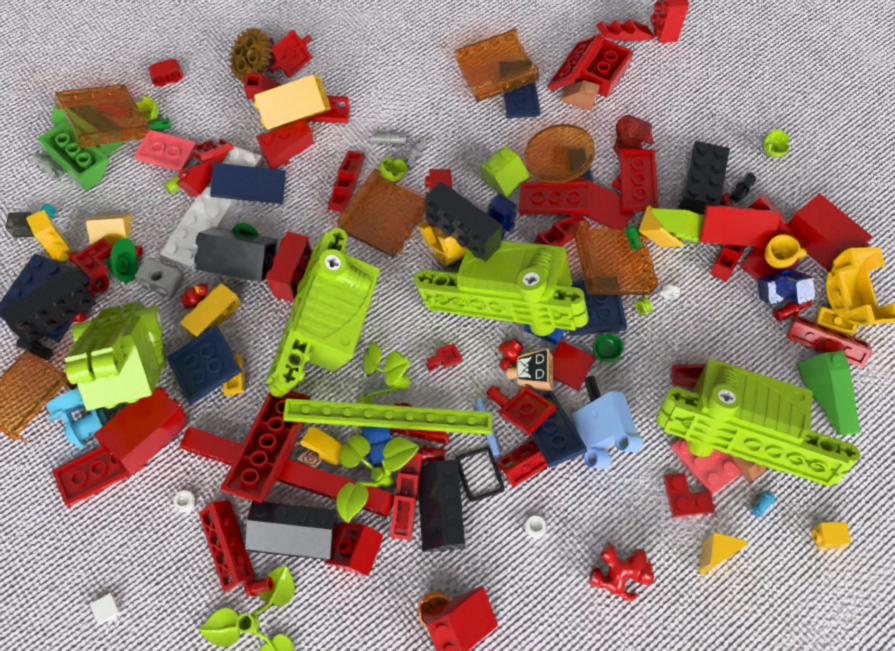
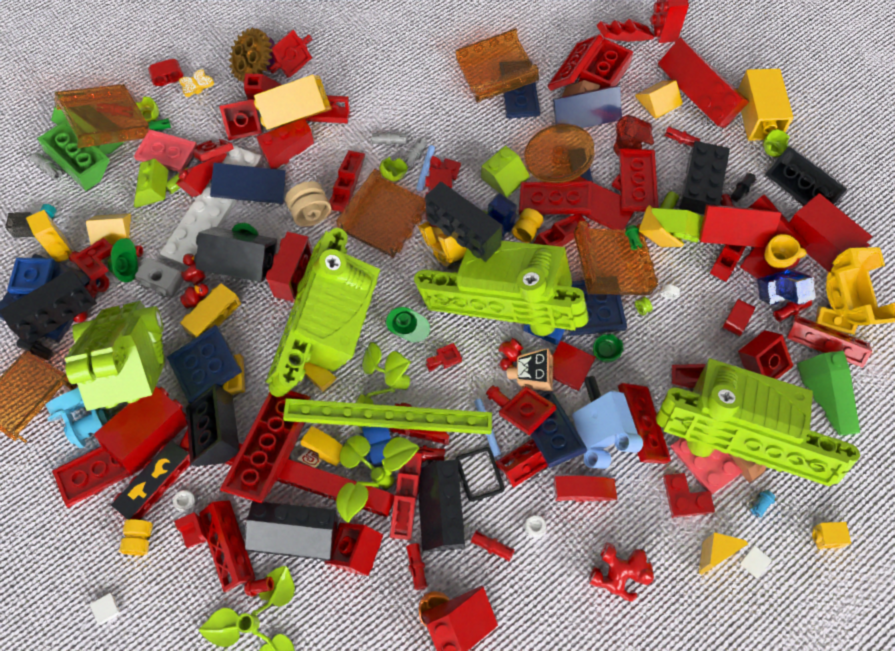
(30, 274): none -> blue tile
(136, 537): none -> yellow wheel
(150, 183): none -> lime slope
(152, 482): none -> black brick
(191, 274): none -> red animal
(191, 529): none -> red panel
(196, 83): none -> yellow animal
(212, 428): none -> black slope
(240, 119): none -> red slope
(308, 204): none -> tan wheel
(319, 376): none -> yellow slope
(408, 324): none -> green piece
(416, 566): none -> red pin
(426, 165): none -> light blue bar
(447, 164): none -> red plate
(492, 546): none -> red pin
(527, 225): none -> yellow wheel
(584, 488): none -> red slope
(589, 107): none -> dark blue tile
(644, 418): none -> red tile
(660, 98): none -> yellow slope
(669, 201): none -> lime cylinder
(681, 137): none -> red pin
(702, 83): none -> red slope
(738, 317): none -> red beam
(756, 562): none -> white sticker
(766, 355): none -> red slope
(768, 103): none -> yellow brick
(805, 178): none -> black slope

